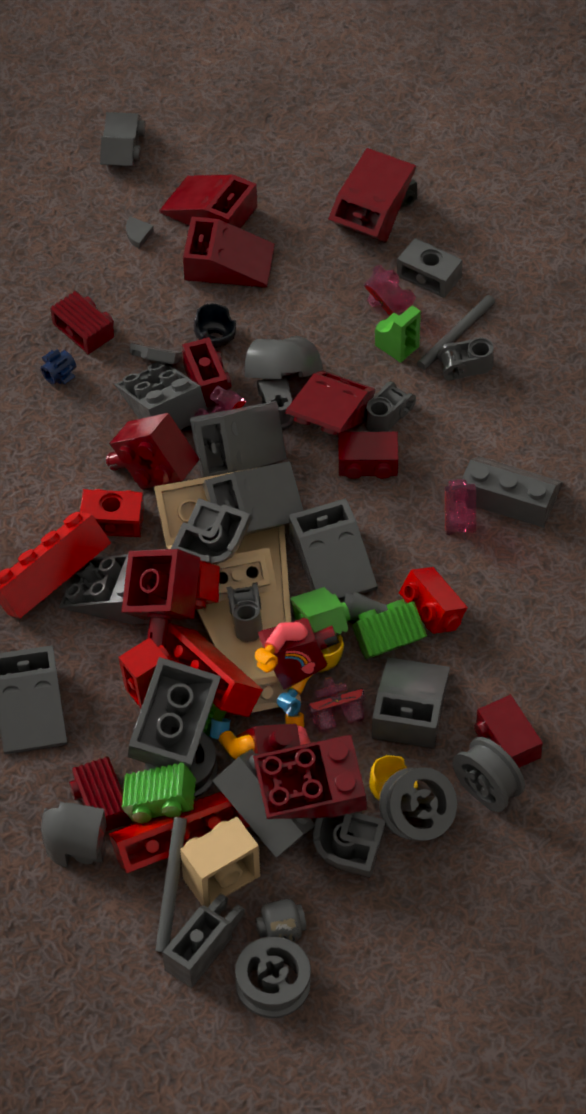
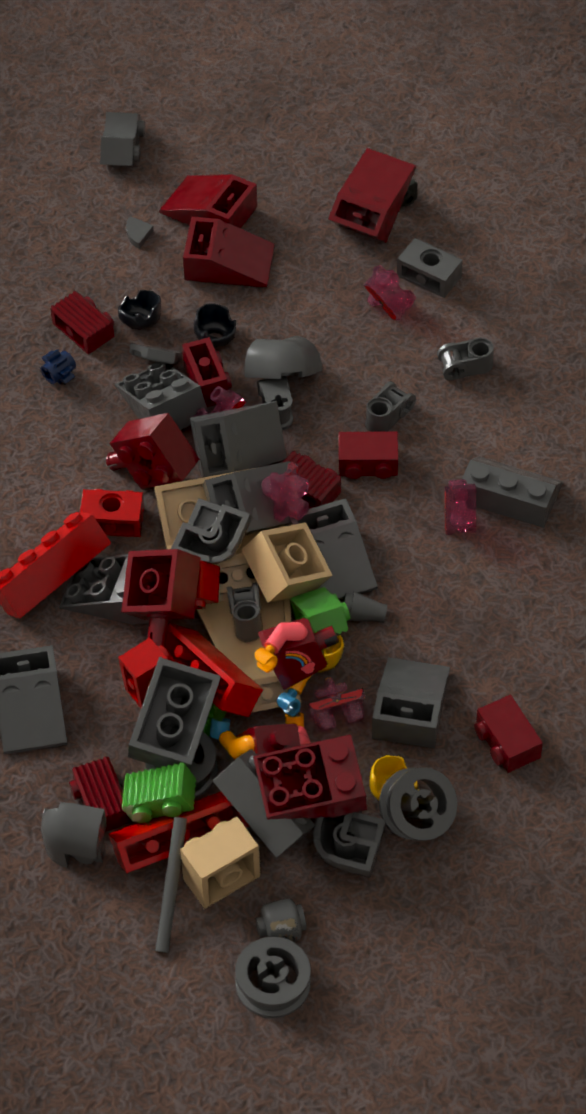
(140, 311): none -> black hair
(201, 941): dark grey hinge -> none
(286, 562): none -> tan brick
(287, 492): none -> clear pink hips
(323, 483): none -> dark red brick
(331, 403): dark red slope -> none
(388, 629): bright green brick -> none
(399, 334): bright green arch -> none
(434, 599): red brick -> none
(457, 330): dark grey bar -> none
(489, 774): dark grey wheel -> none

